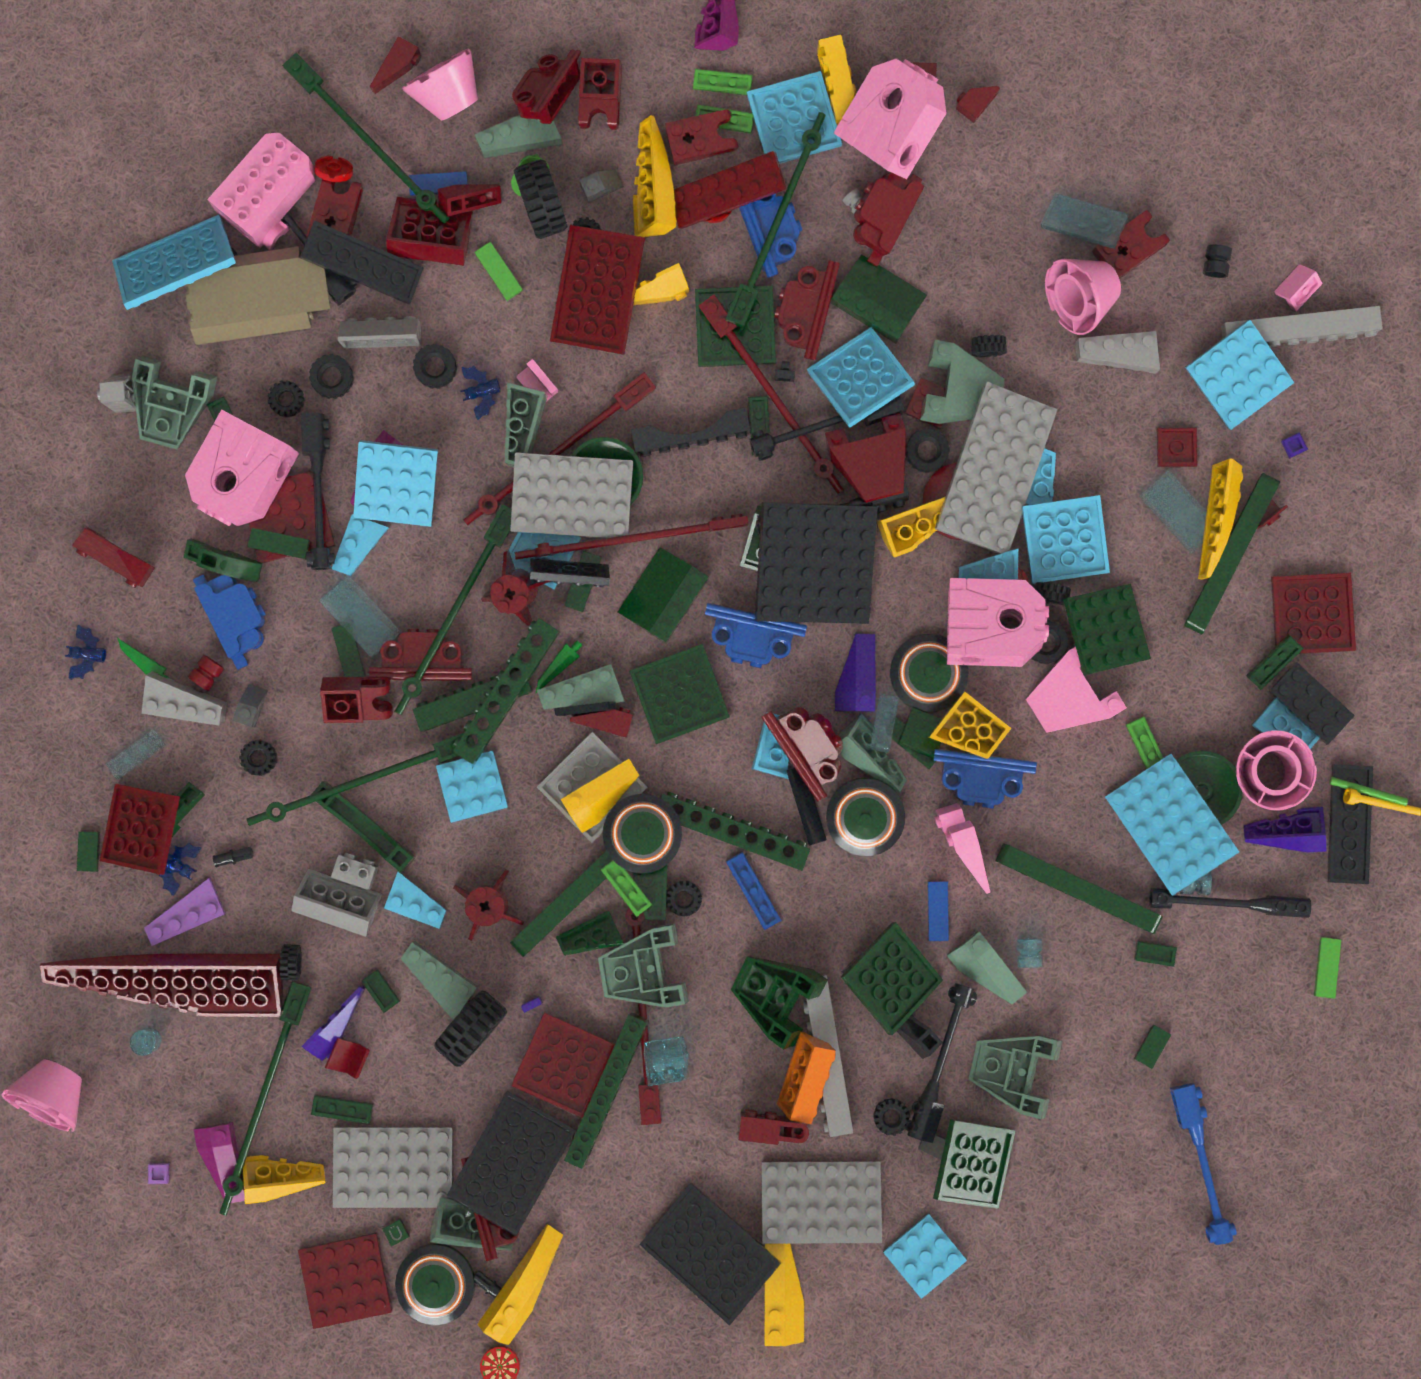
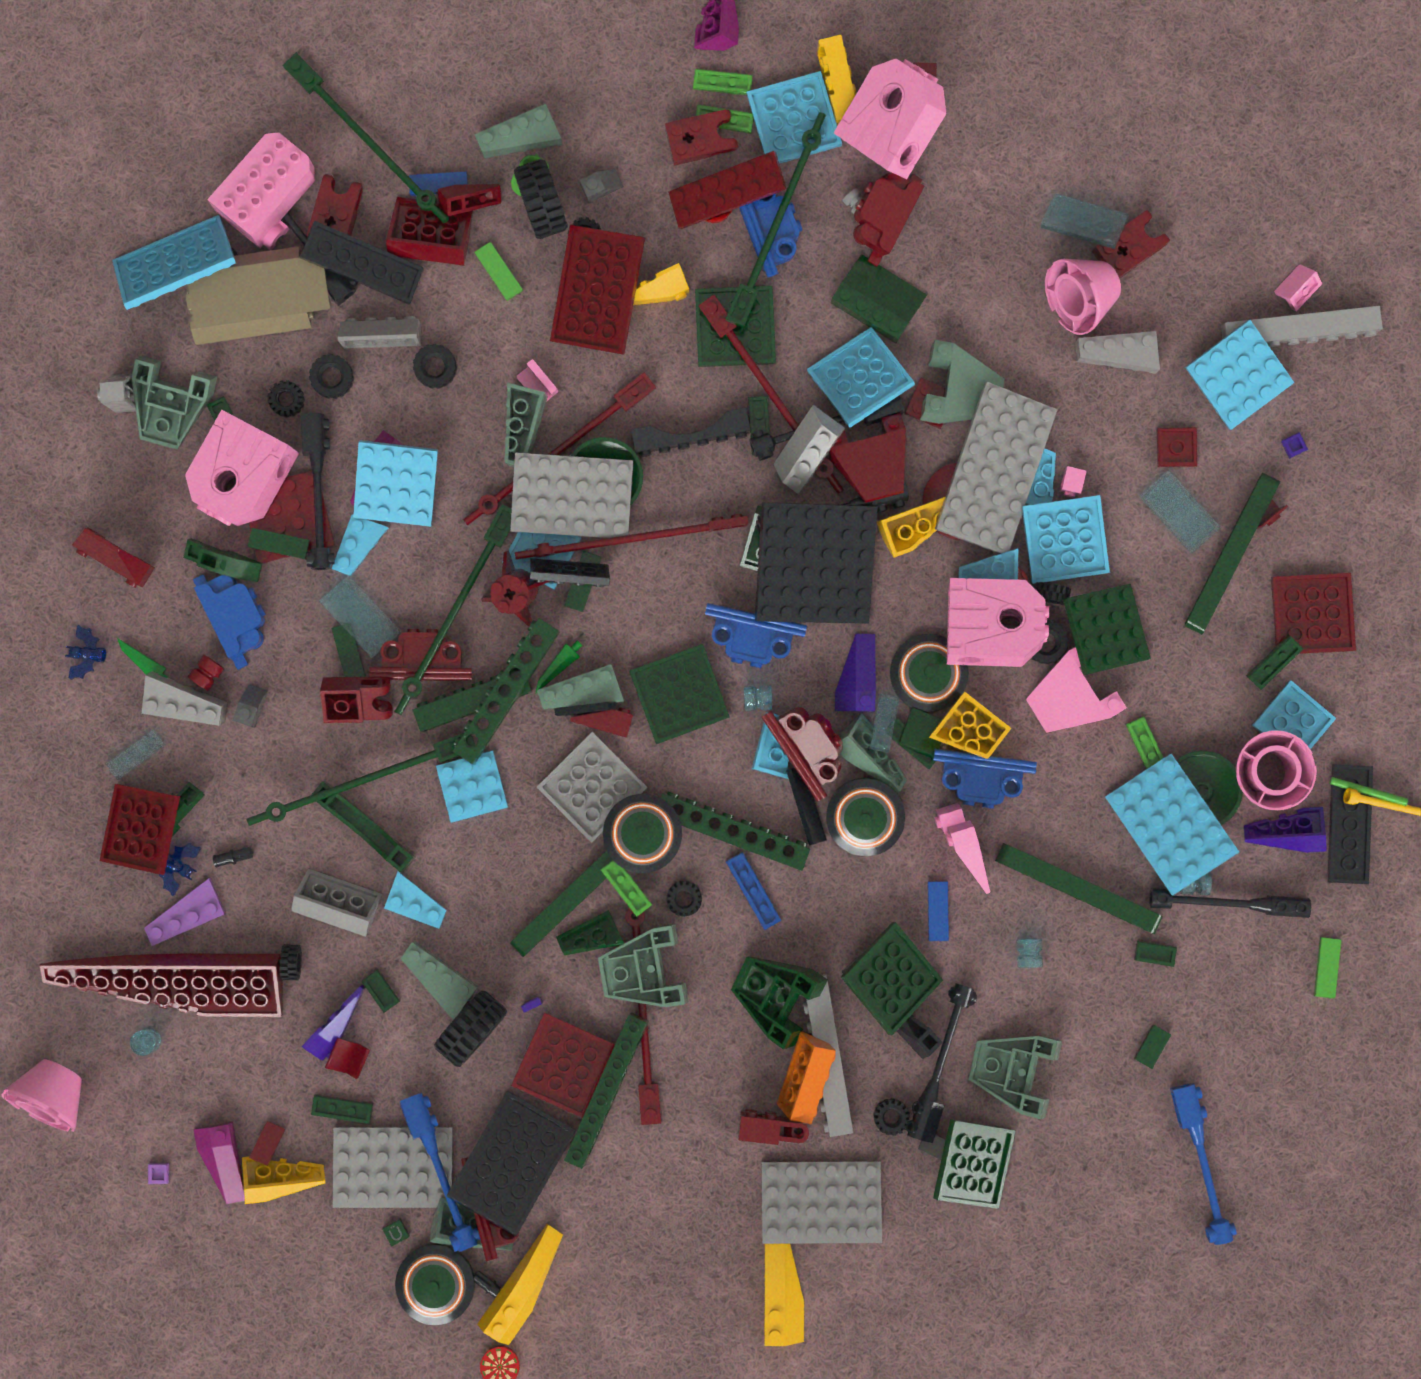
(88, 851): dark green tile -> none
(247, 752): black tyre -> none
(267, 1143): none -> dark red tile
(290, 1014): dark green bar -> none
(333, 169): red tile -> none
(345, 1280): dark red plate -> none
(354, 871): light grey brick -> none
(396, 64): dark red slope -> none
(423, 1126): none -> blue bar
(446, 86): bright pink cone -> none
(483, 389): clear blue animal -> none
(497, 901): dark red brick -> none
(546, 88): dark red brick -> none
(595, 799): yellow wedge -> none
(601, 97): dark red brick -> none
(655, 193): yellow wedge -> none
(655, 889): dark green wing -> none
(663, 595): dark green slope -> none
(666, 1061): clear light blue slope -> none
(710, 1253): black plate -> none
(758, 698): none -> clear light blue wheel
(784, 374): black tile -> none
(806, 307): dark red brick -> none
(807, 449): none -> light grey slope
(924, 1255): medium azure plate -> none
(940, 443): black tyre -> none
(976, 101): dark red slope -> none
(982, 964): sand green wedge -> none
(988, 346): black tyre -> none
(1072, 481): none -> bright pink brick
(1217, 261): black wheel -> none
(1220, 514): yellow wedge -> none
(1311, 703): black plate -> none

